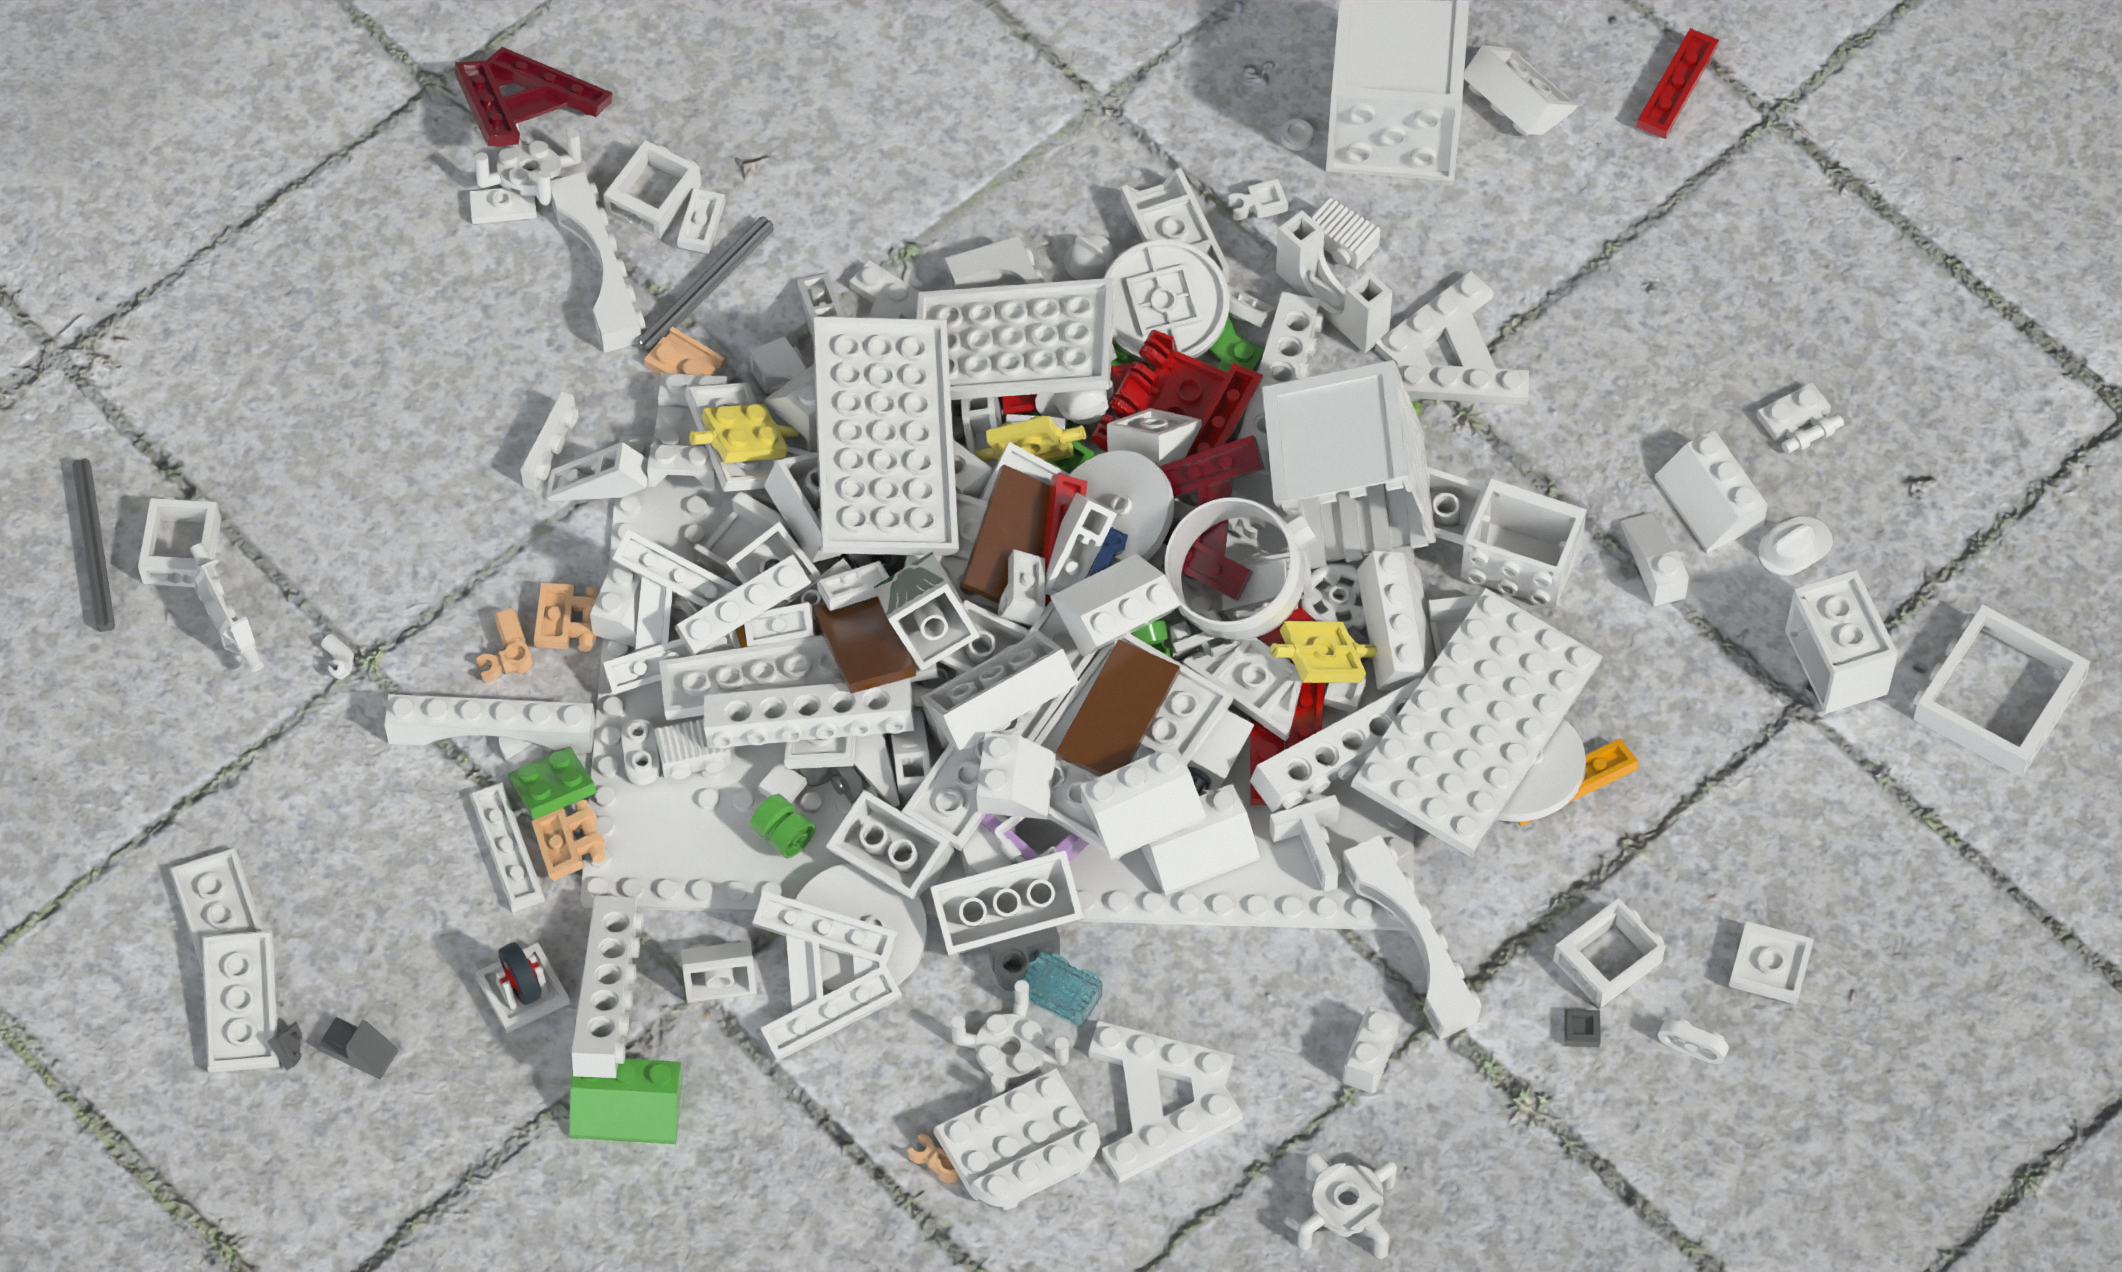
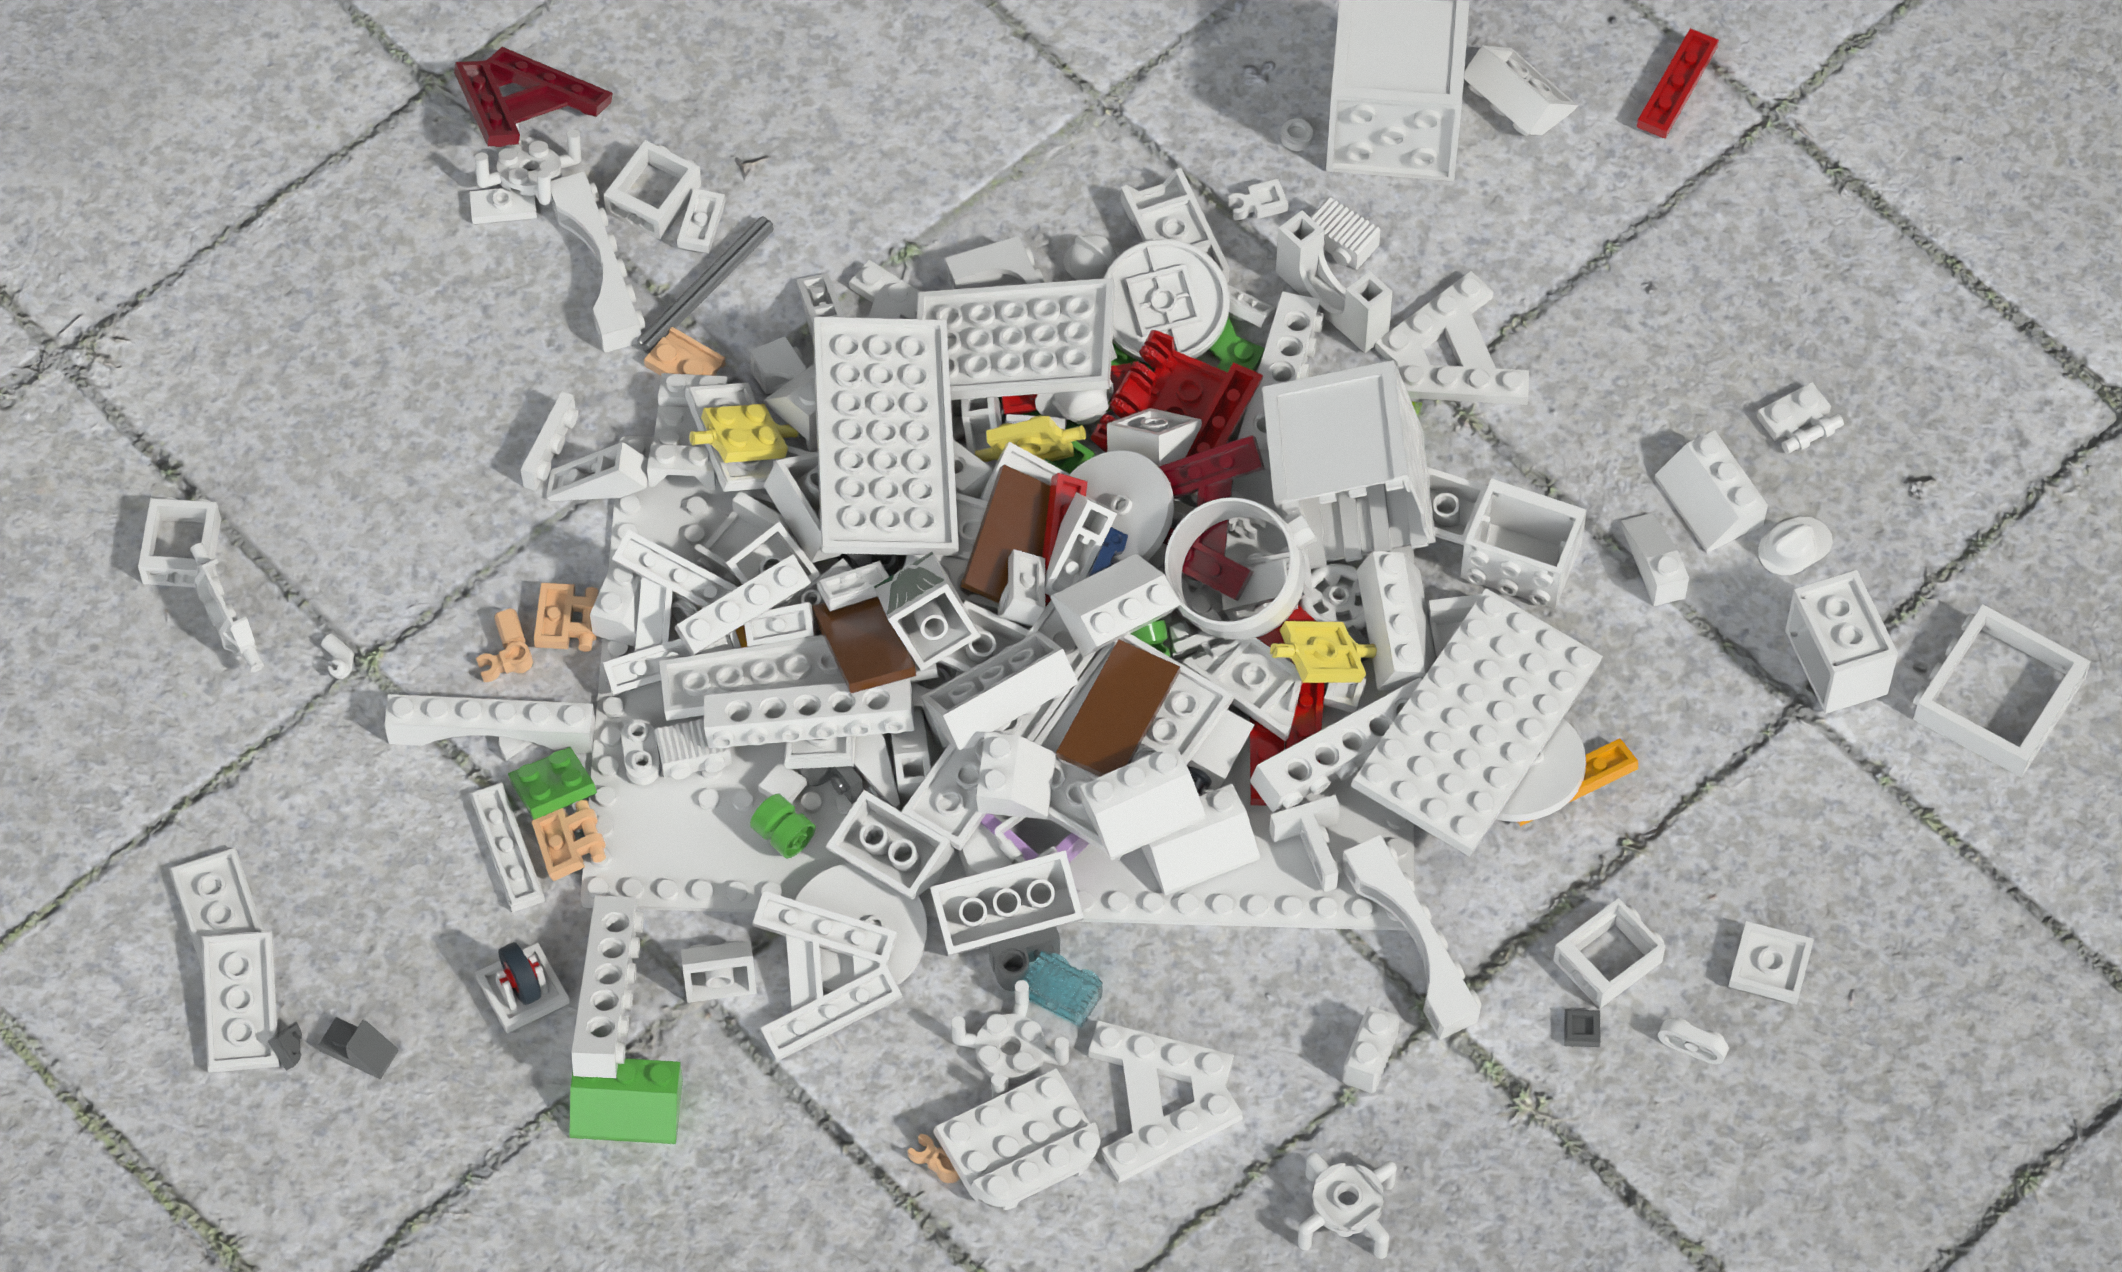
(93, 545): dark grey axle -> none

